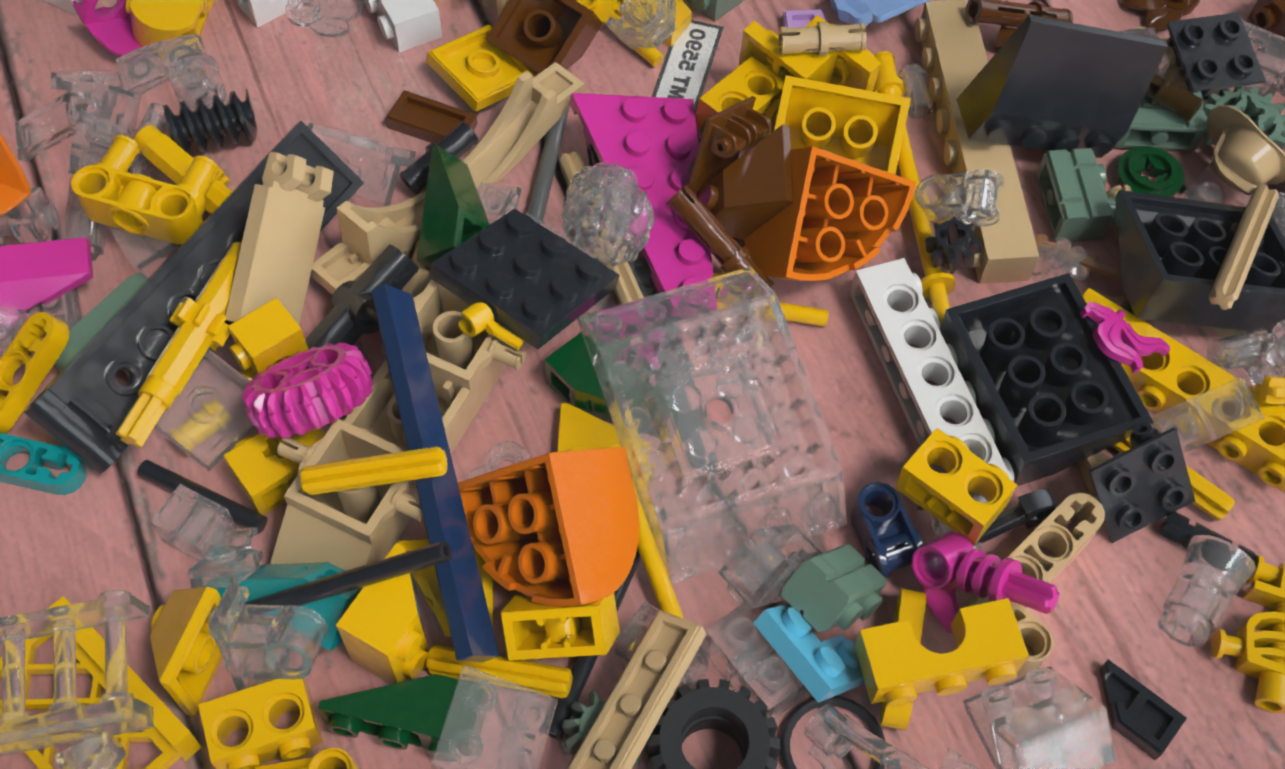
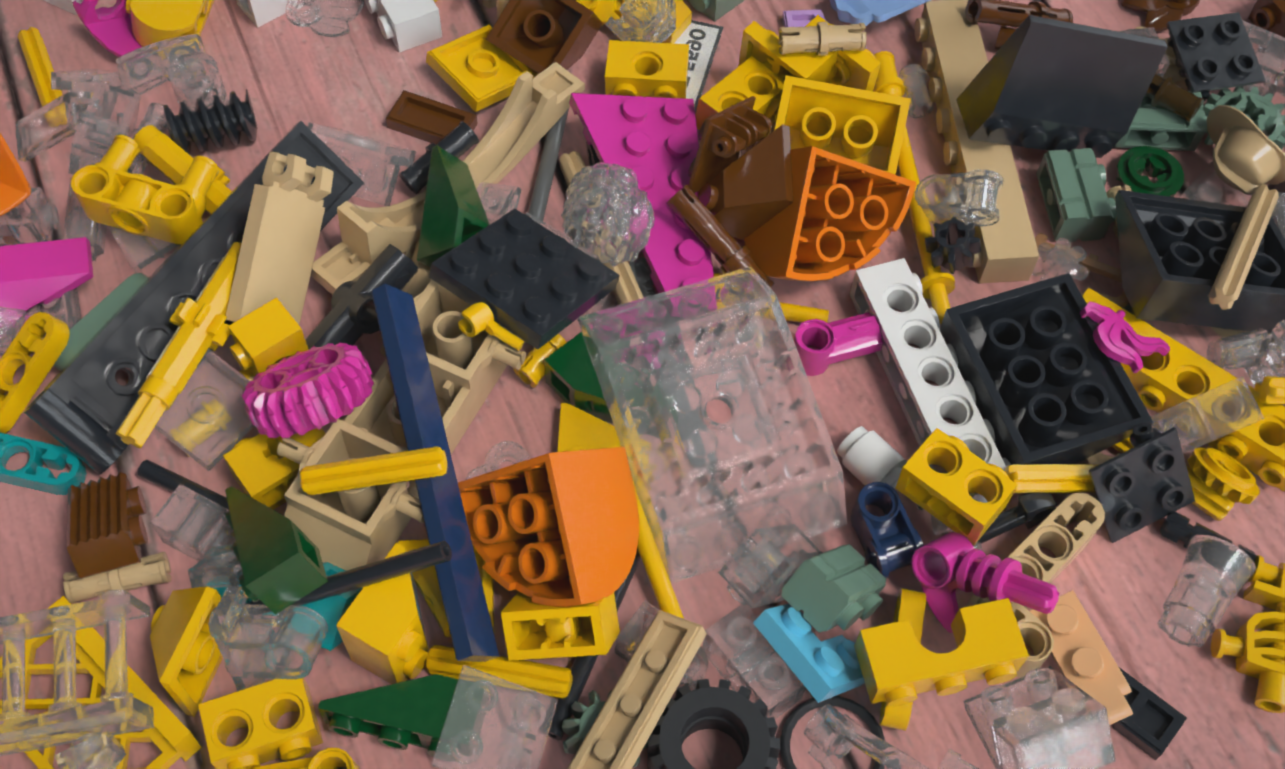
(38, 64): none -> yellow axle
(105, 525): none -> reddish brown brick
(151, 571): none -> tan pin
(273, 553): none -> dark green slope
(533, 367): none -> yellow pin
(647, 69): none -> yellow brick
(836, 341): none -> dark pink piece
(871, 457): none -> white brick
(1051, 478): none -> yellow axle
(1084, 656): none -> light nougat hinge
(1224, 474): none -> yellow gear

